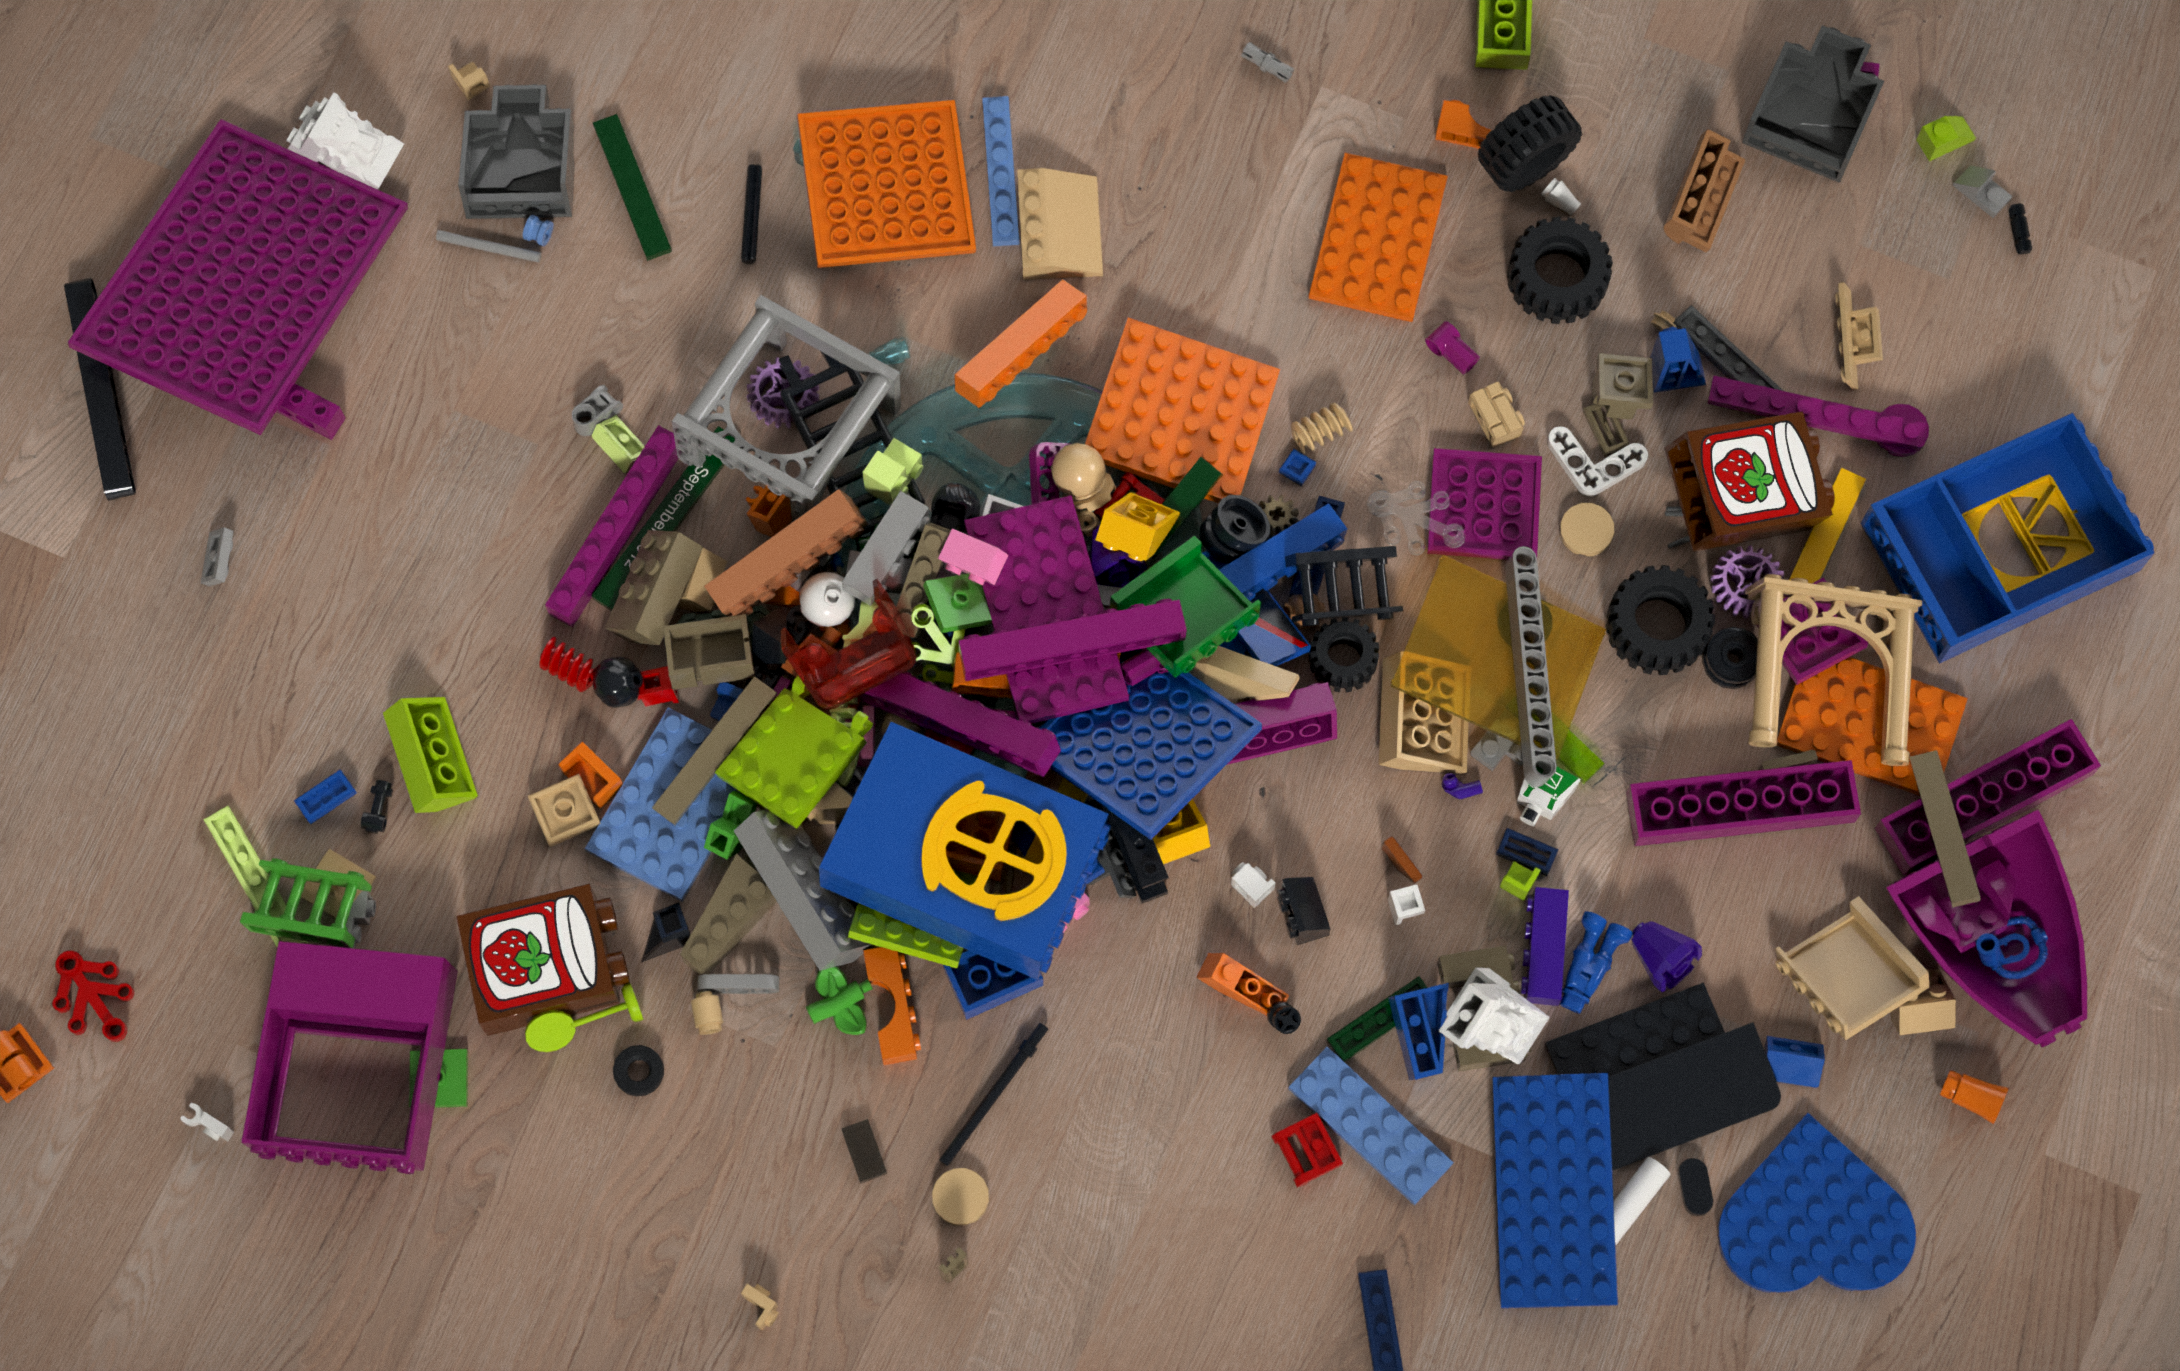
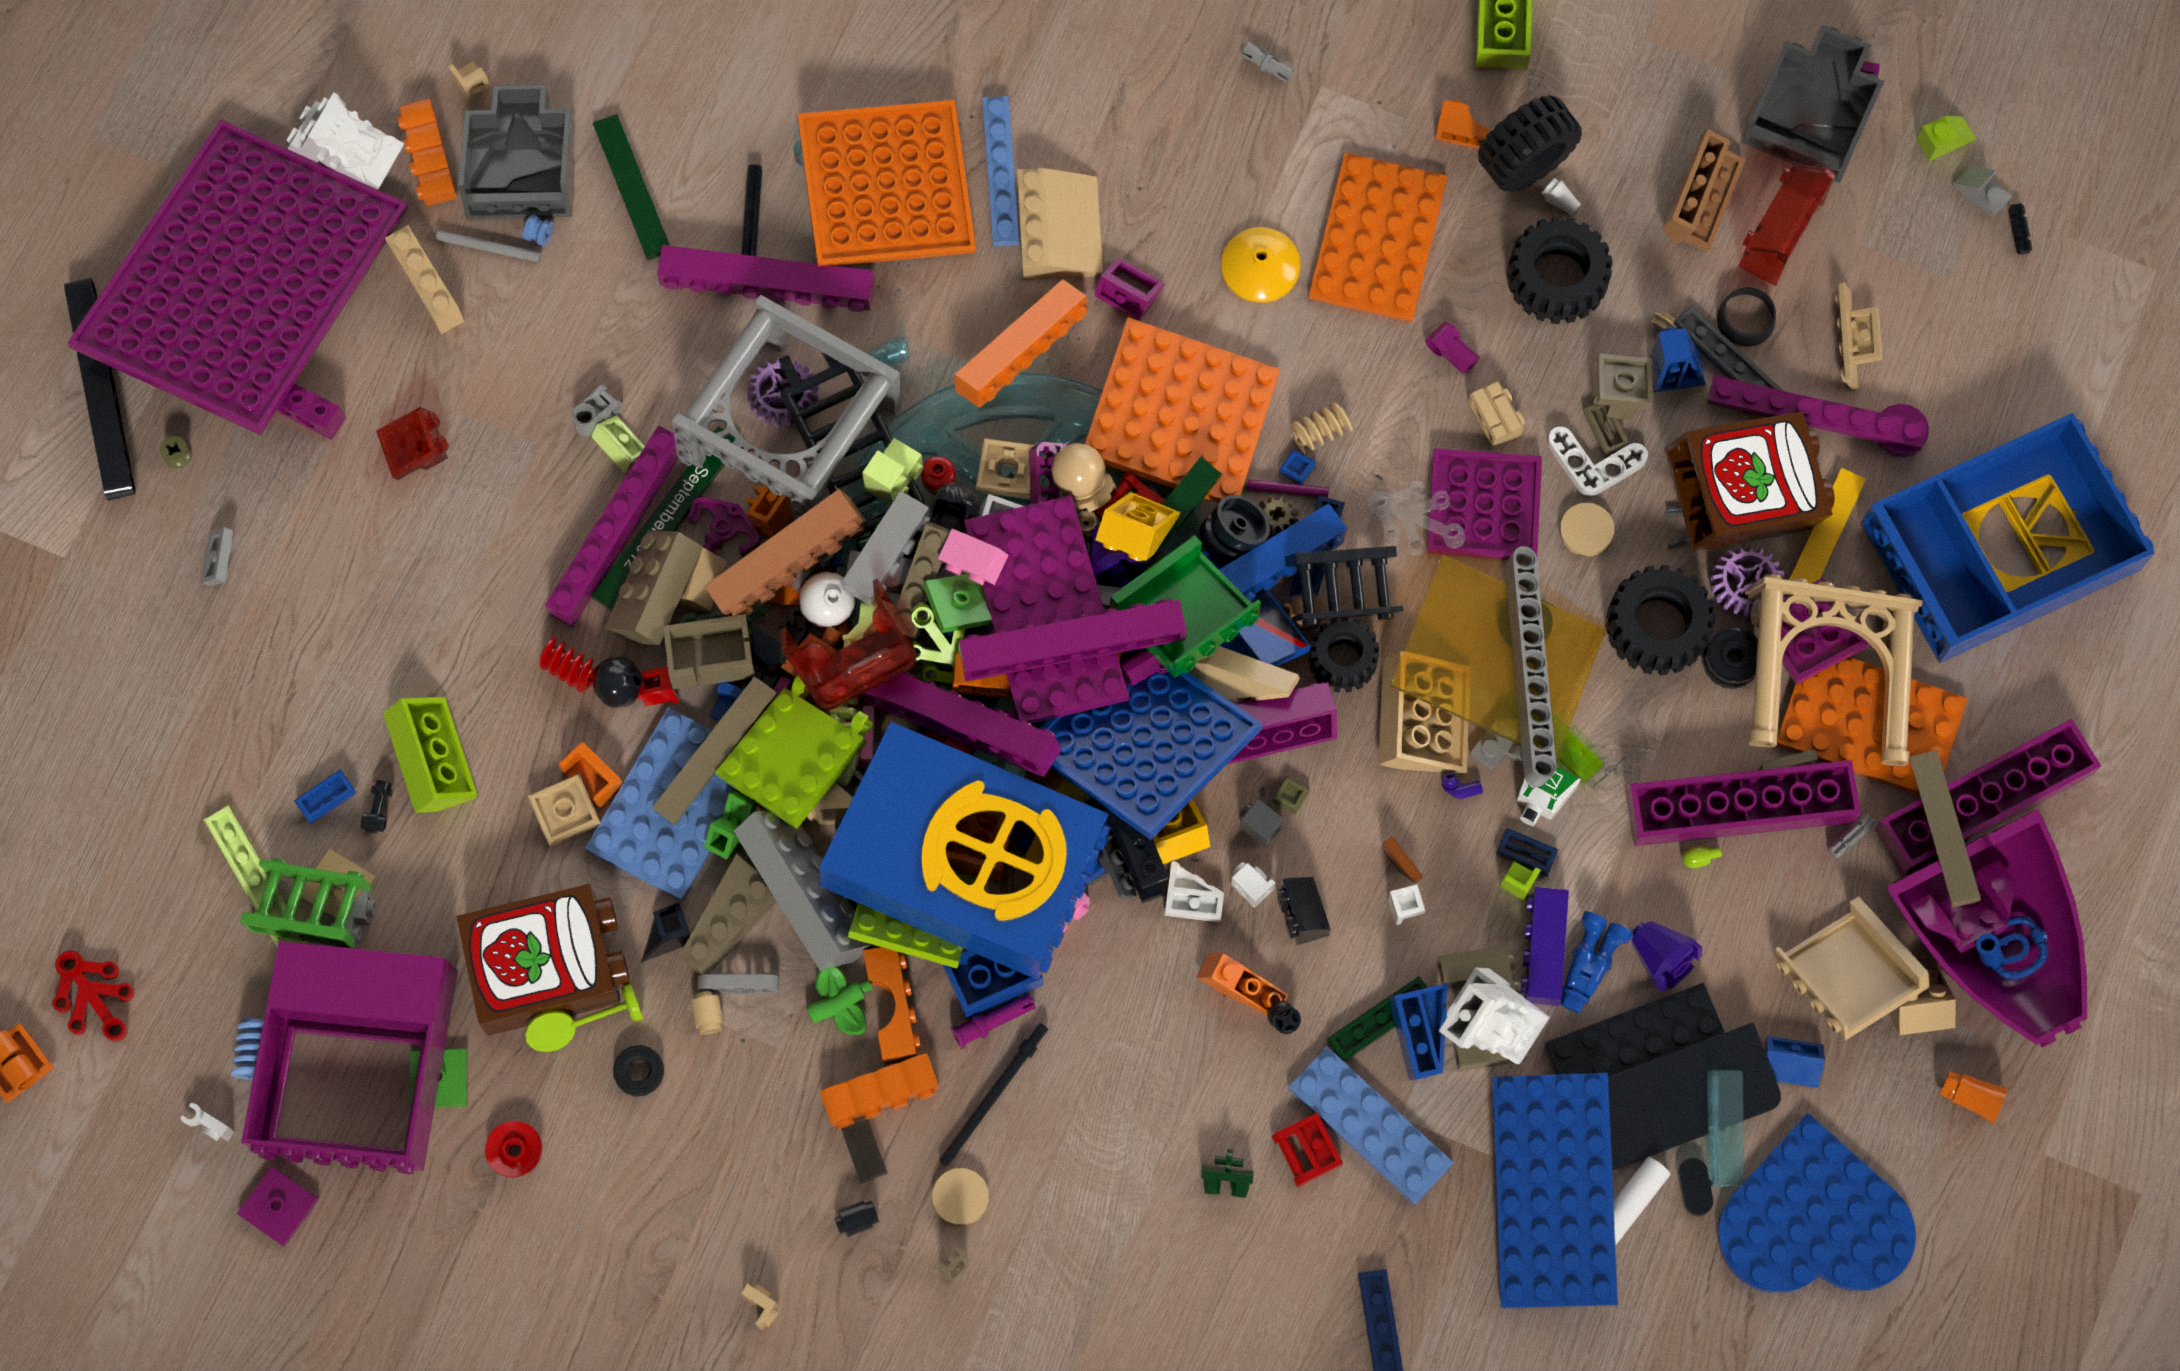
(179, 457): none -> olive wheel
(248, 1049): none -> light blue piece
(277, 1206): none -> magenta plate
(413, 443): none -> clear red plate
(424, 279): none -> tan arch
(427, 152): none -> orange brick
(506, 1137): none -> red dish
(727, 521): none -> magenta piece
(766, 277): none -> magenta brick
(856, 1218): none -> black brick
(879, 1090): none -> orange brick
(936, 473): none -> red head
(981, 1025): none -> magenta pin
(1000, 452): none -> tan piece
(1124, 296): none -> magenta tile
(1192, 897): none -> white wing
(1240, 1178): none -> dark green hips
(1255, 278): none -> yellow dish
(1261, 822): none -> dark grey brick
(1287, 488): none -> magenta bar
(1291, 795): none -> olive tile
(1700, 855): none -> lime cylinder
(1725, 1128): none -> clear light blue panel
(1740, 338): none -> black tyre
(1785, 221): none -> clear red windscreen
(1852, 836): none -> light grey axle

